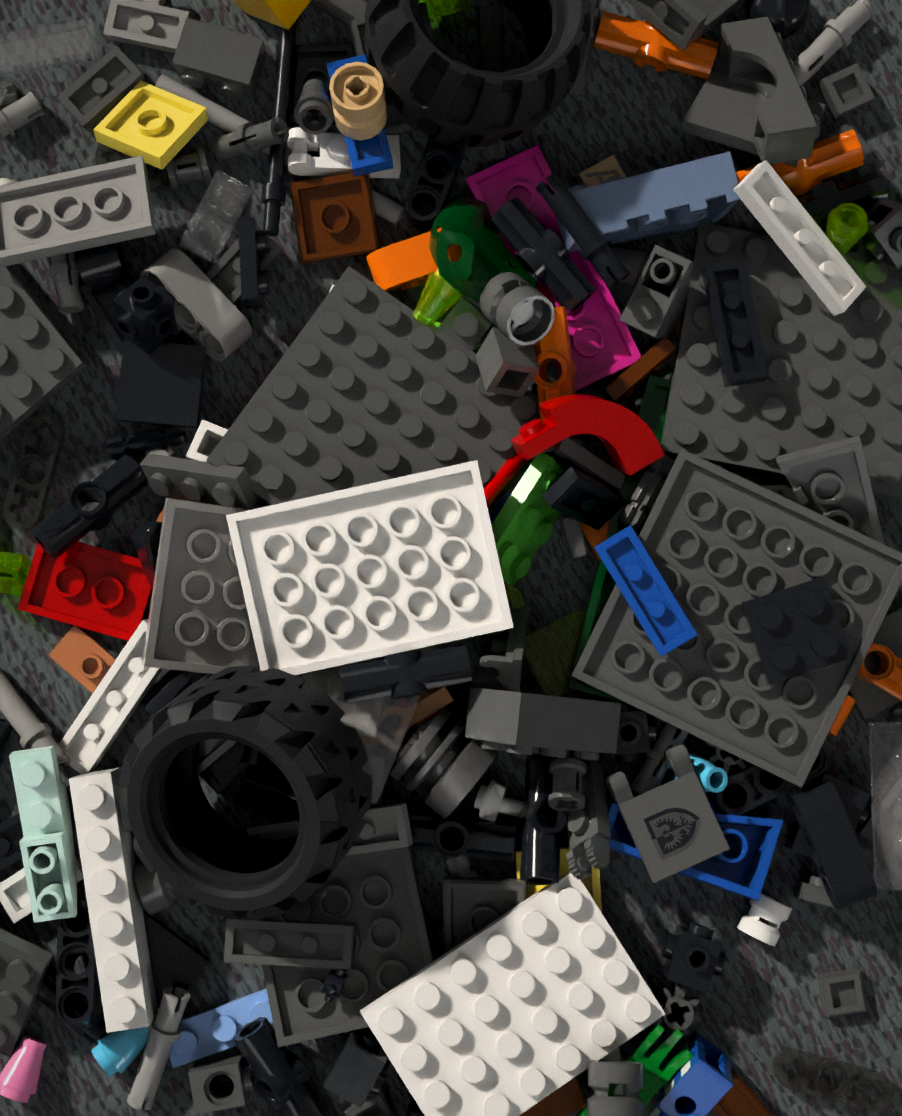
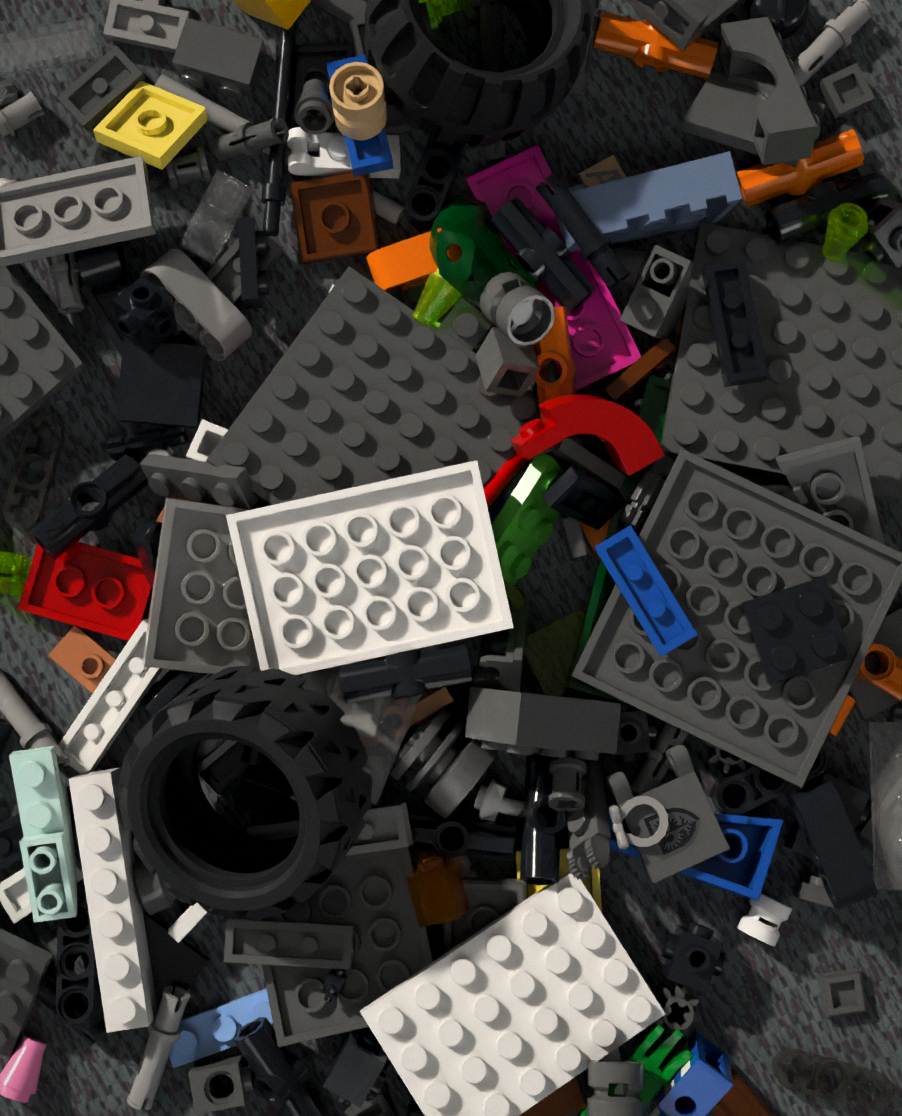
(119, 1049): medium azure cone -> none
(187, 921): none -> white tile
(437, 892): none -> clear orange brick
(618, 814): none -> light grey piece
(710, 777): medium azure cone -> none
(799, 238): white plate -> none

